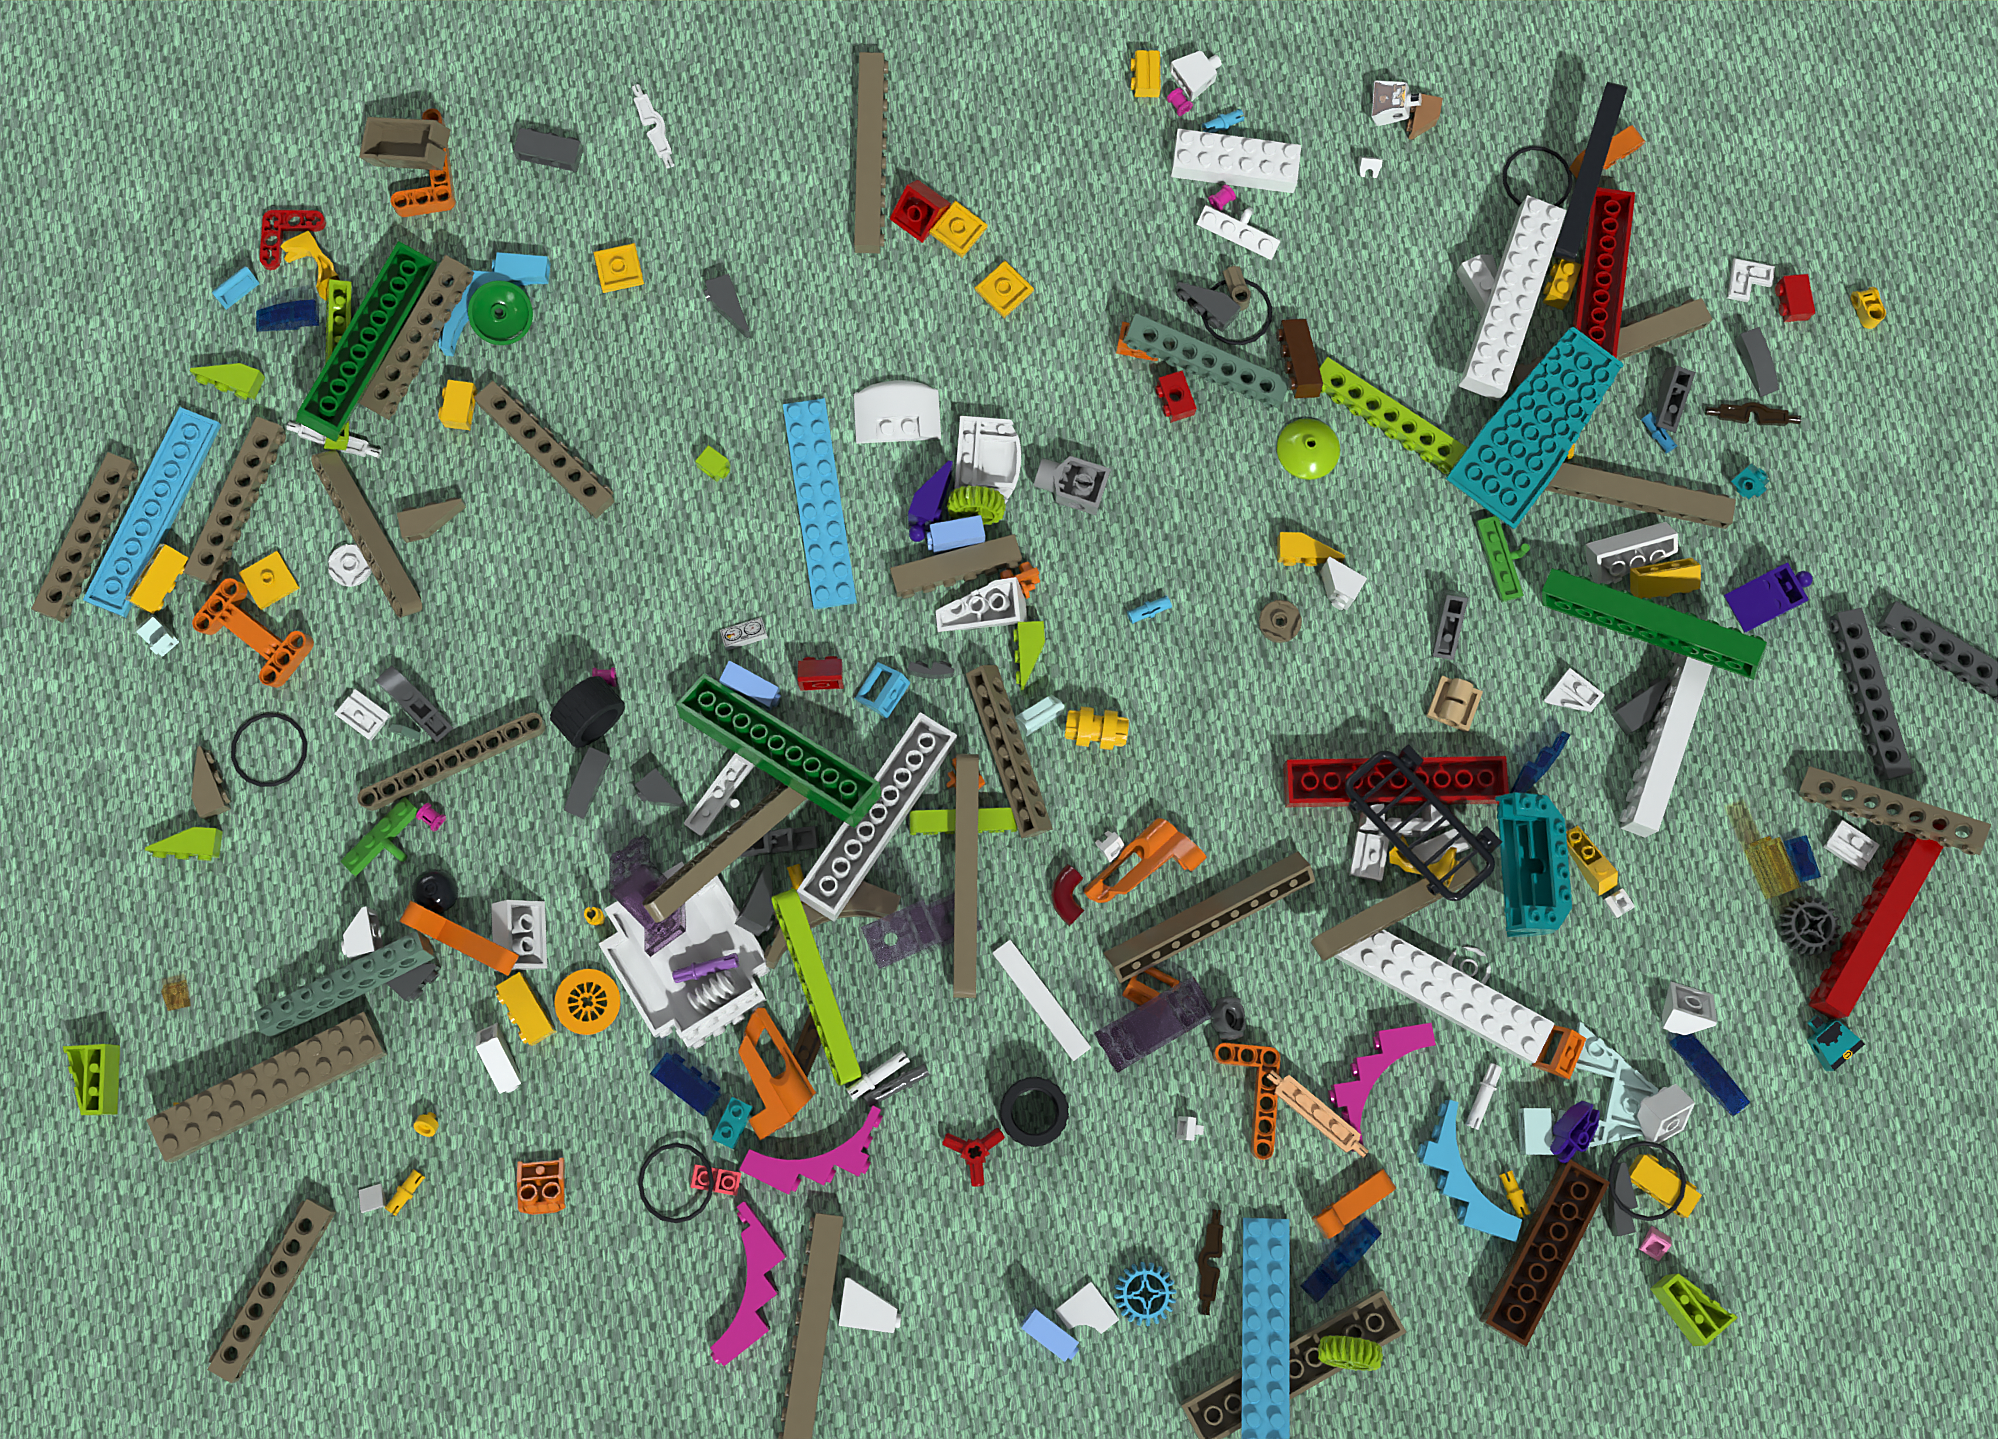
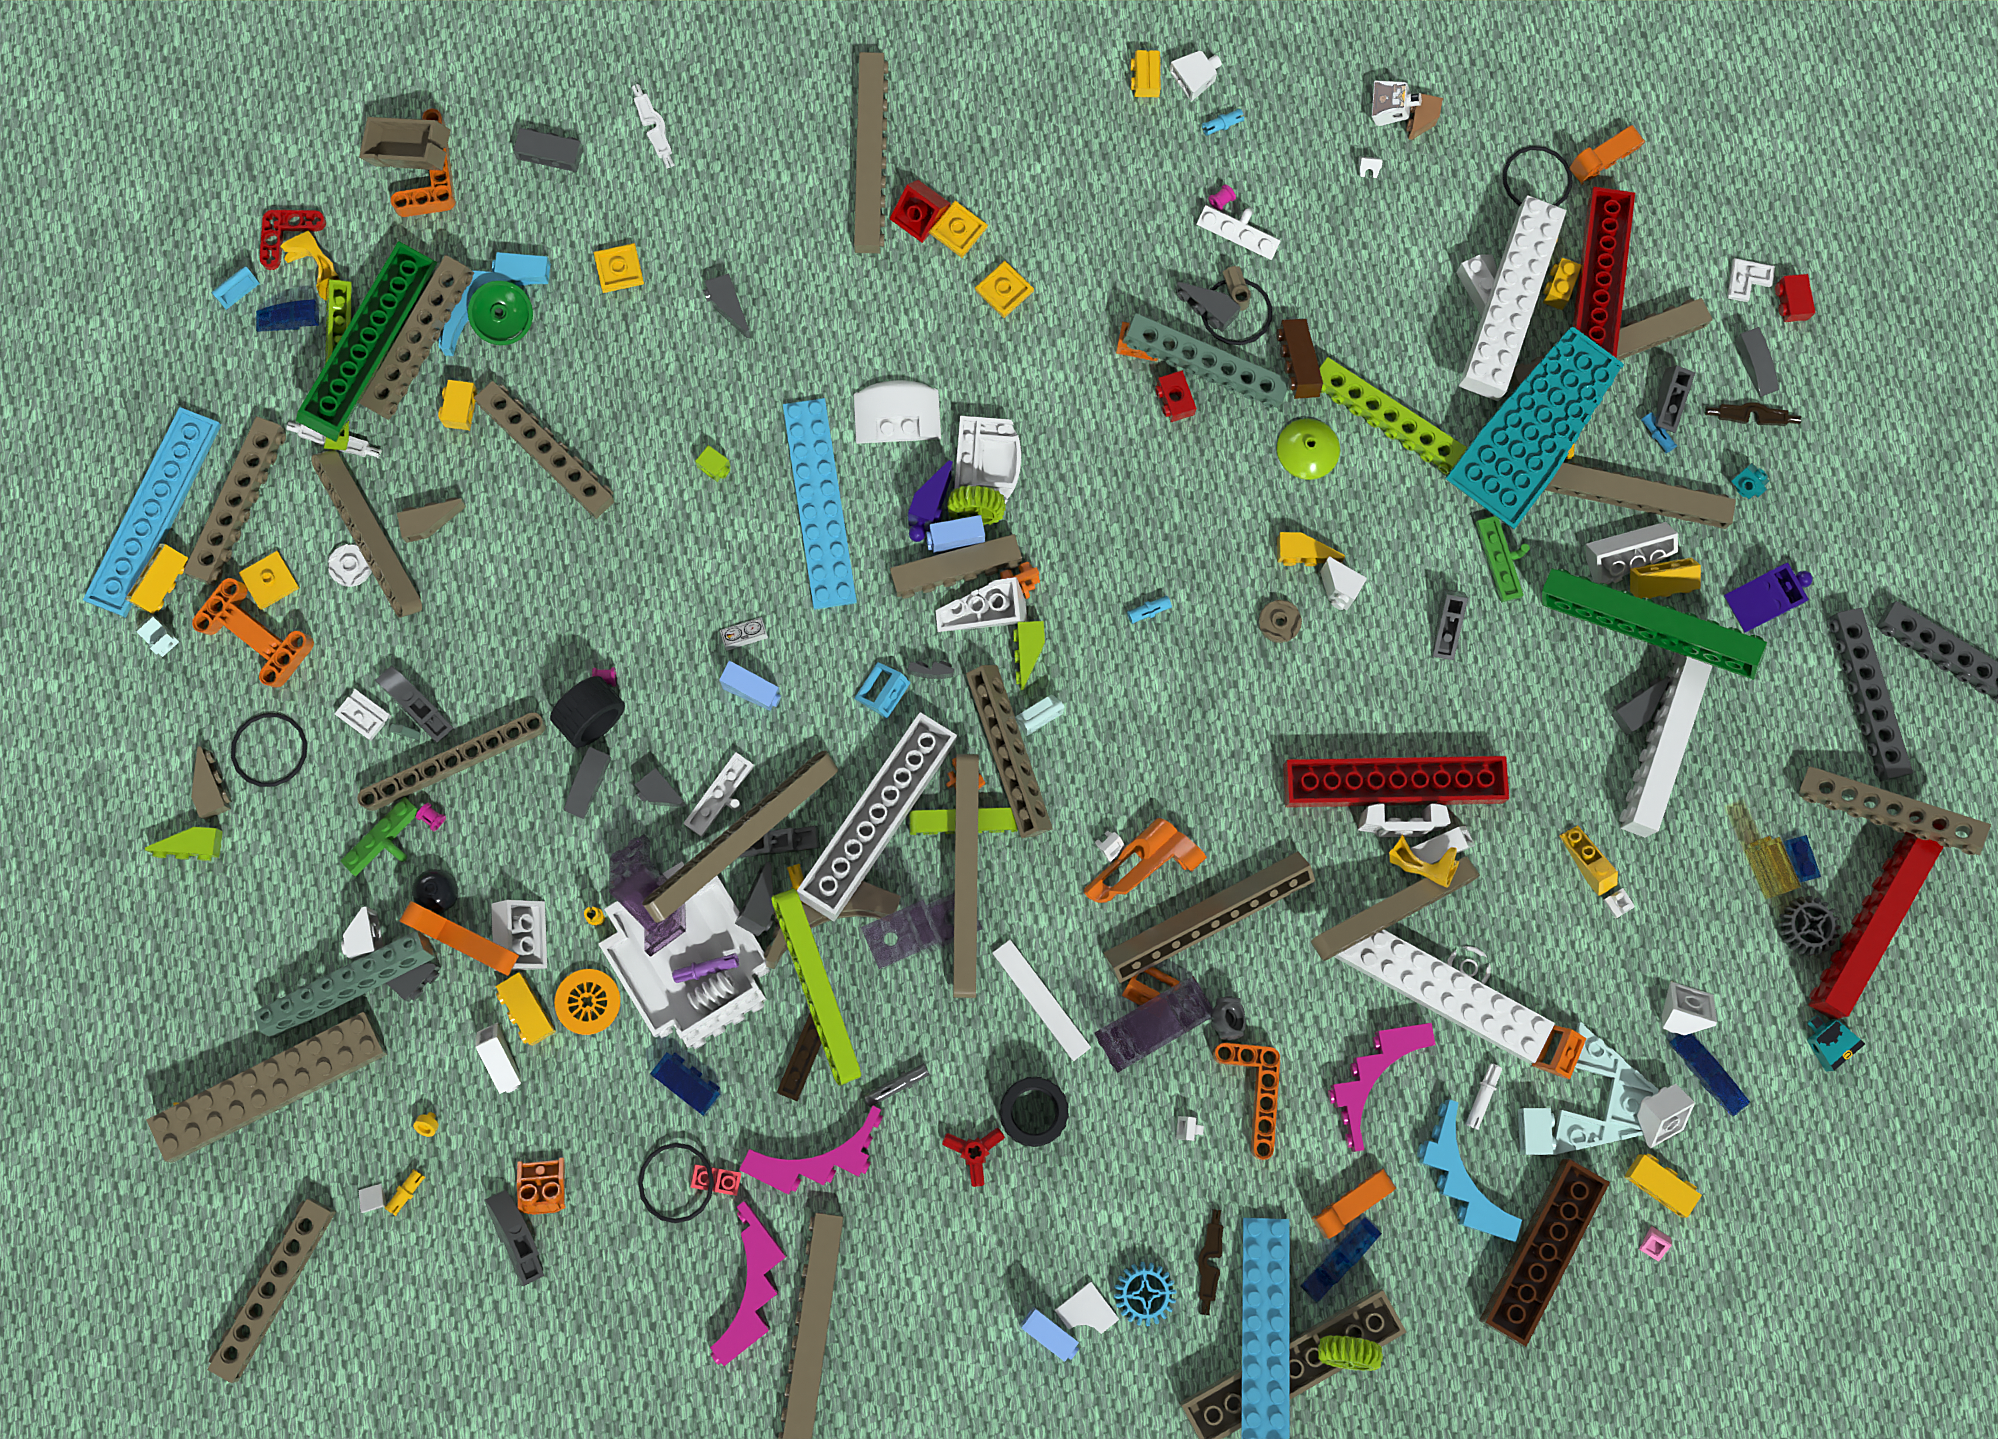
(75, 544): dark tan brick -> none
(95, 1077): lime wedge -> none
(176, 995): clear orange slope -> none
(233, 377): lime slope -> none
(515, 1236): none -> dark grey slope
(733, 1123): teal brick -> none
(779, 750): green brick -> none
(782, 1094): orange panel -> none
(820, 674): red slope -> none
(866, 1309): white slope -> none
(877, 1075): white pin -> none
(1063, 894): dark red cylinder -> none
(1074, 482): light grey brick -> none
(1087, 727): yellow piece -> none
(1179, 101): dark pink bush -> none
(1236, 161): white brick -> none
(1317, 1113): light nougat plate -> none
(1369, 856): white plate -> none
(1454, 703): tan plate -> none
(1484, 843): black bar -> none
(1514, 1193): yellow pin -> none
(1532, 772): clear blue slope -> none
(1533, 864): teal wedge -> none
(1574, 693): white wing -> none
(1574, 1130): dark purple hinge -> none
(1590, 171): black beam -> none
(1620, 1221): dark grey slope -> none
(1681, 1171): black piece -> none
(1691, 1309): lime wedge -> none
(1851, 845): white plate -> none
(1868, 304): yellow piece -> none

